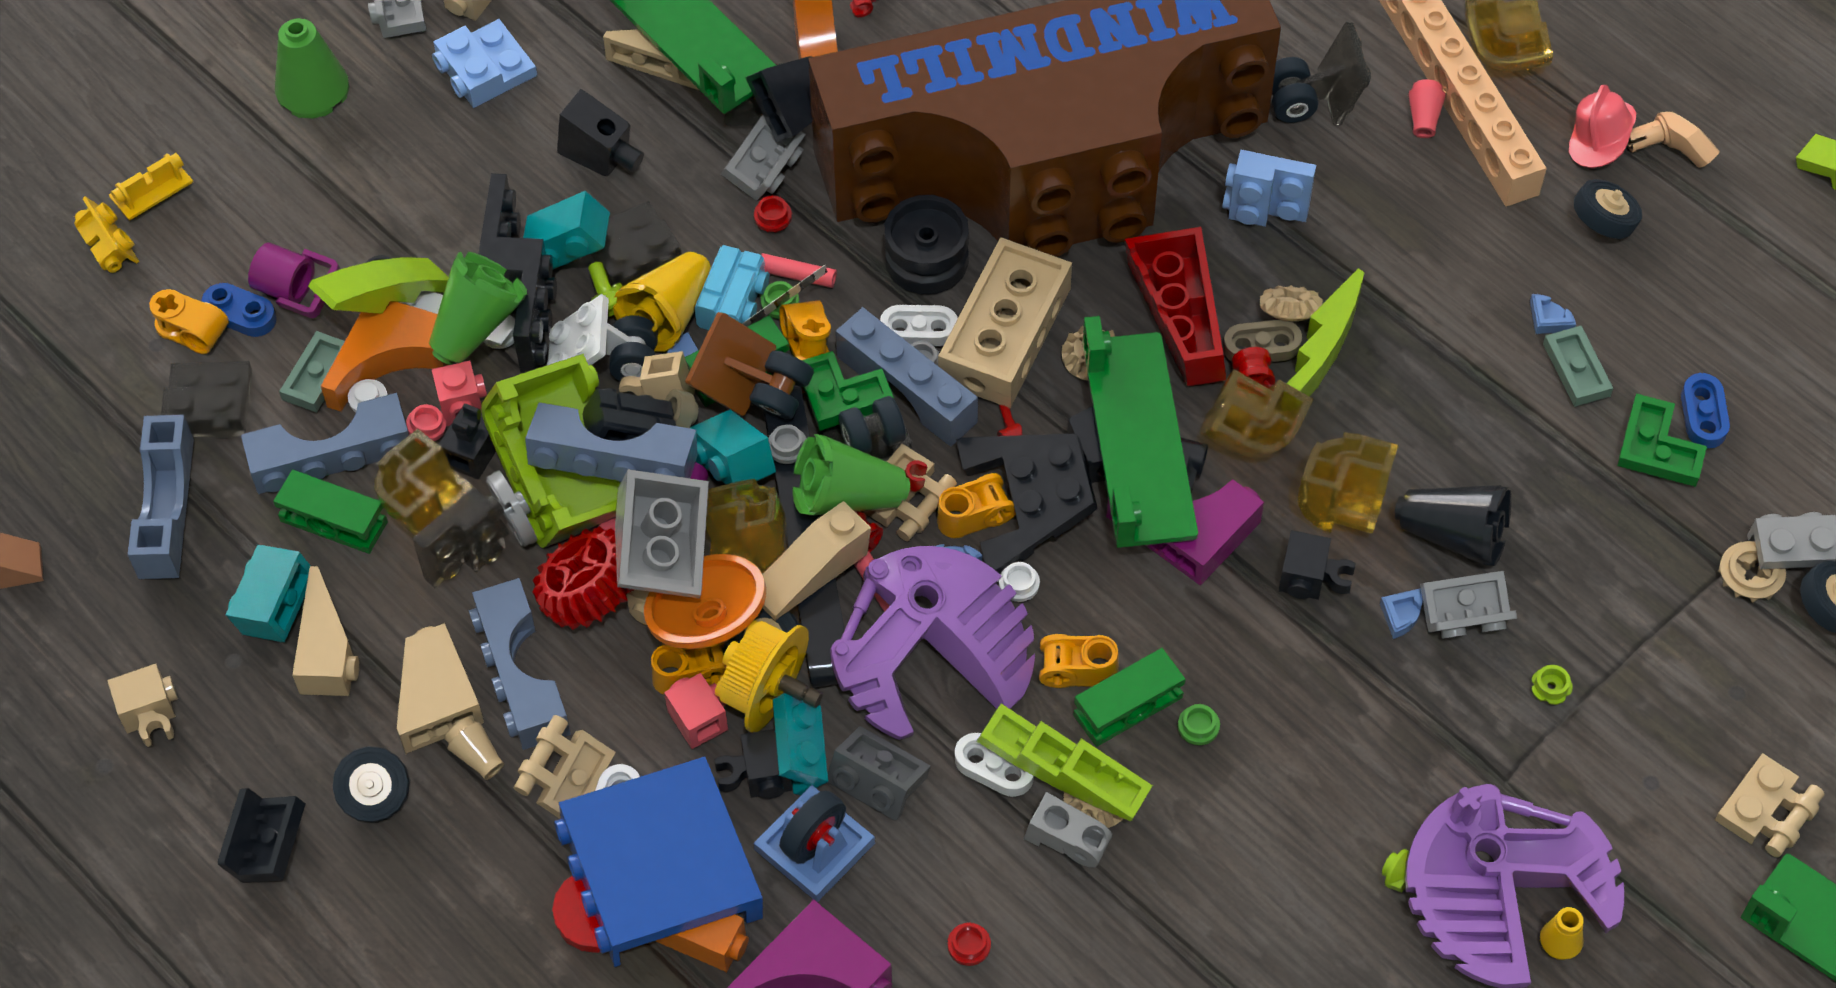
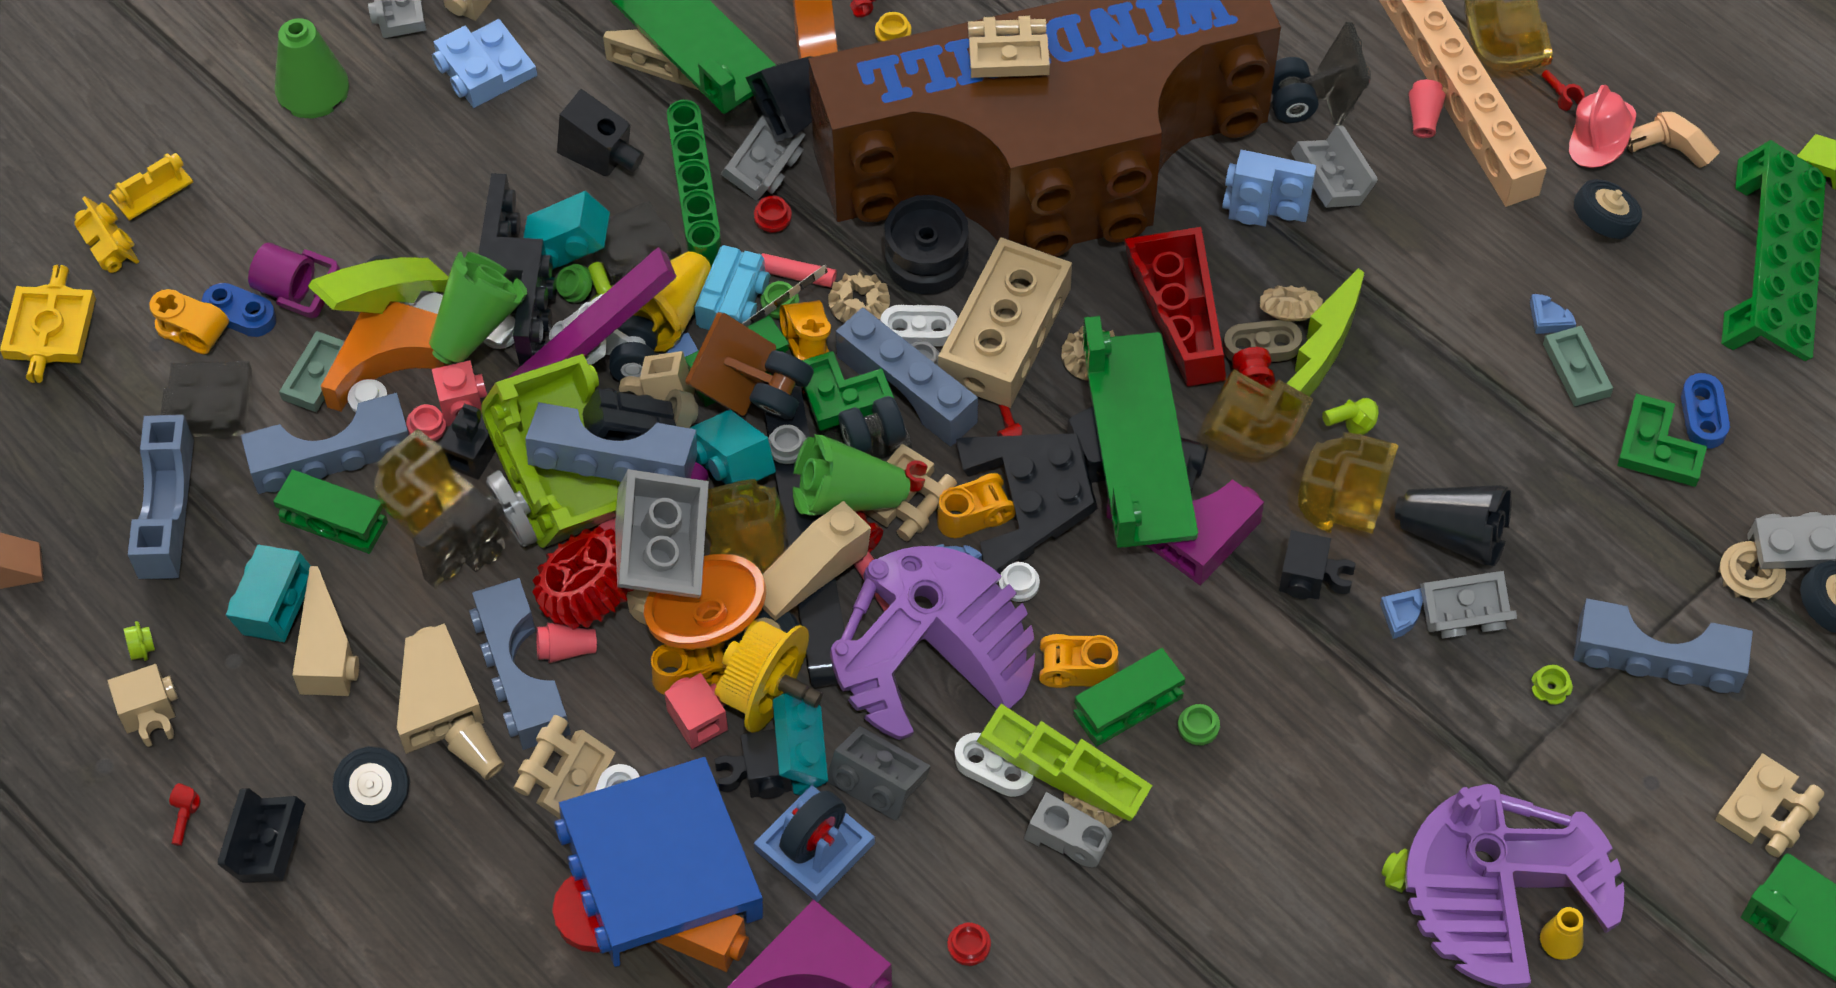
(48, 324): none -> yellow plate
(138, 641): none -> lime plate
(188, 802): none -> red hand
(561, 642): none -> coral cone
(574, 283): none -> bright green plate
(606, 313): none -> magenta tile
(694, 179): none -> green beam
(842, 301): none -> tan gear
(892, 26): none -> yellow plate
(999, 53): none -> tan plate
(1341, 169): none -> light grey bracket
(1359, 415): none -> lime plate
(1571, 90): none -> red hand
(1614, 641): none -> sand blue arch
(1786, 252): none -> green bracket

